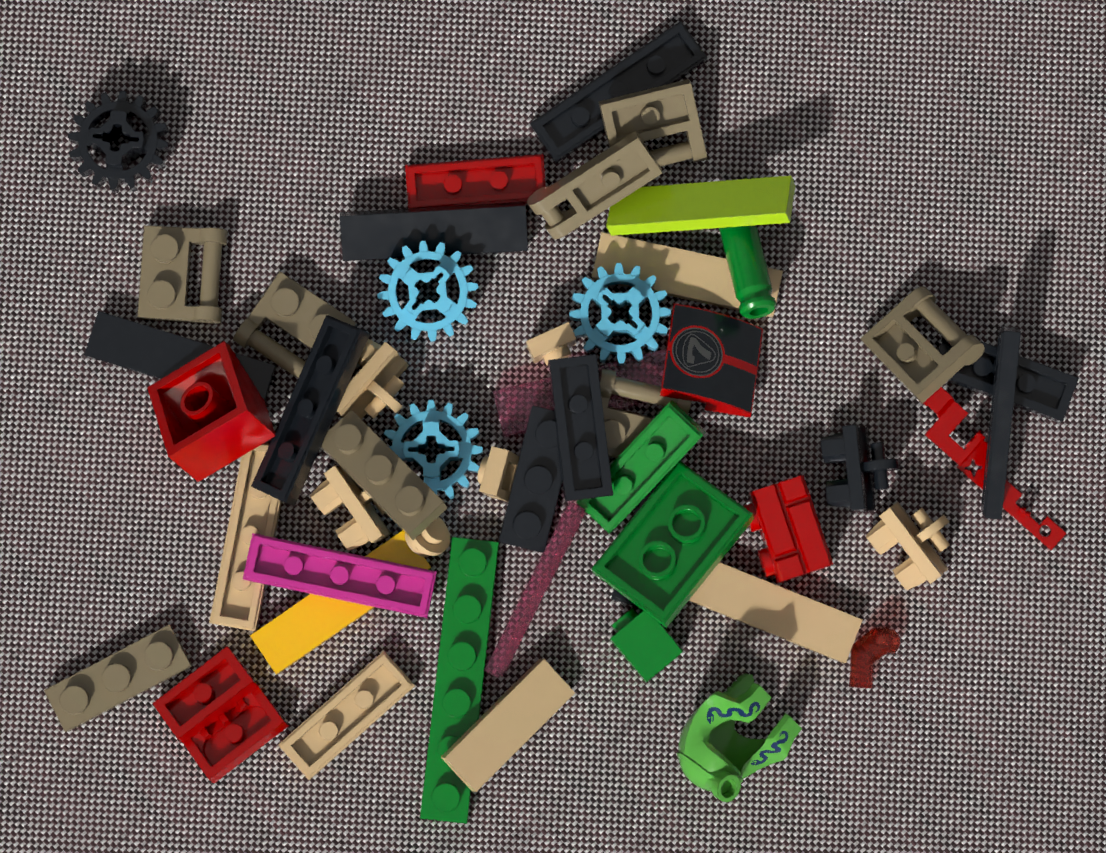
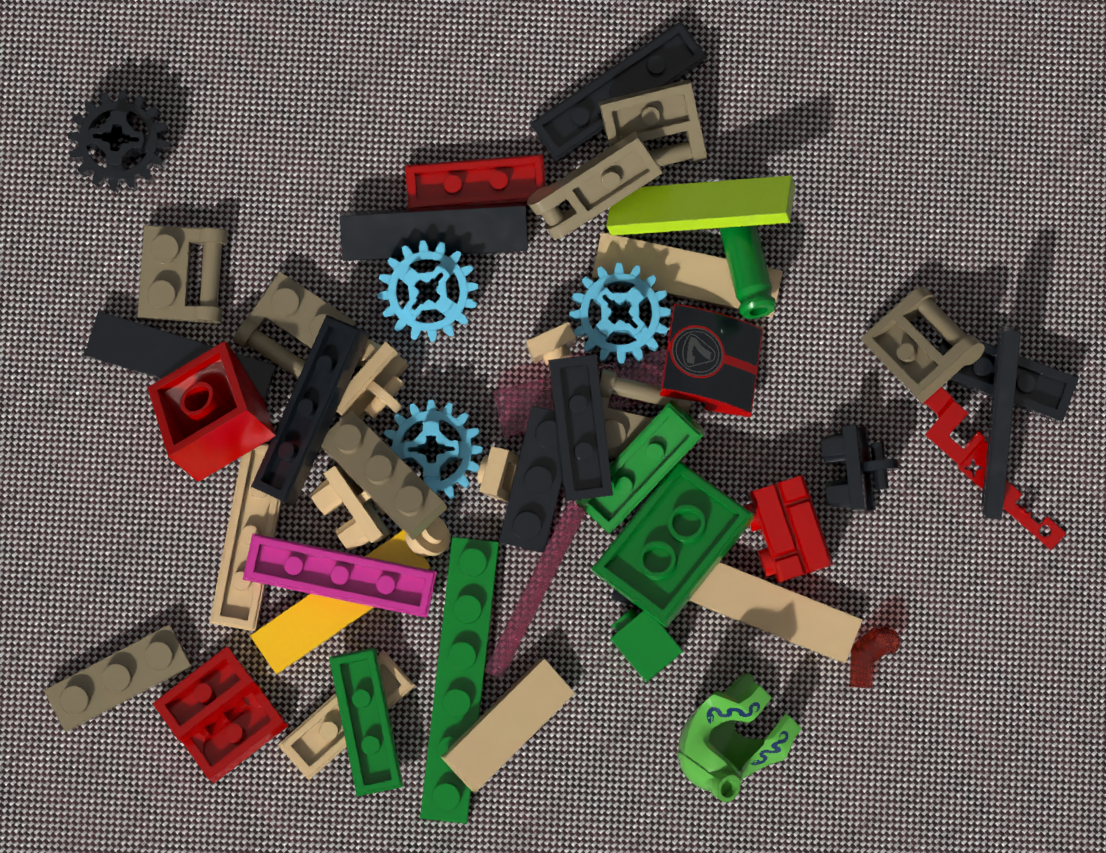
(366, 722): none -> green tile
(923, 560): tan hips -> none

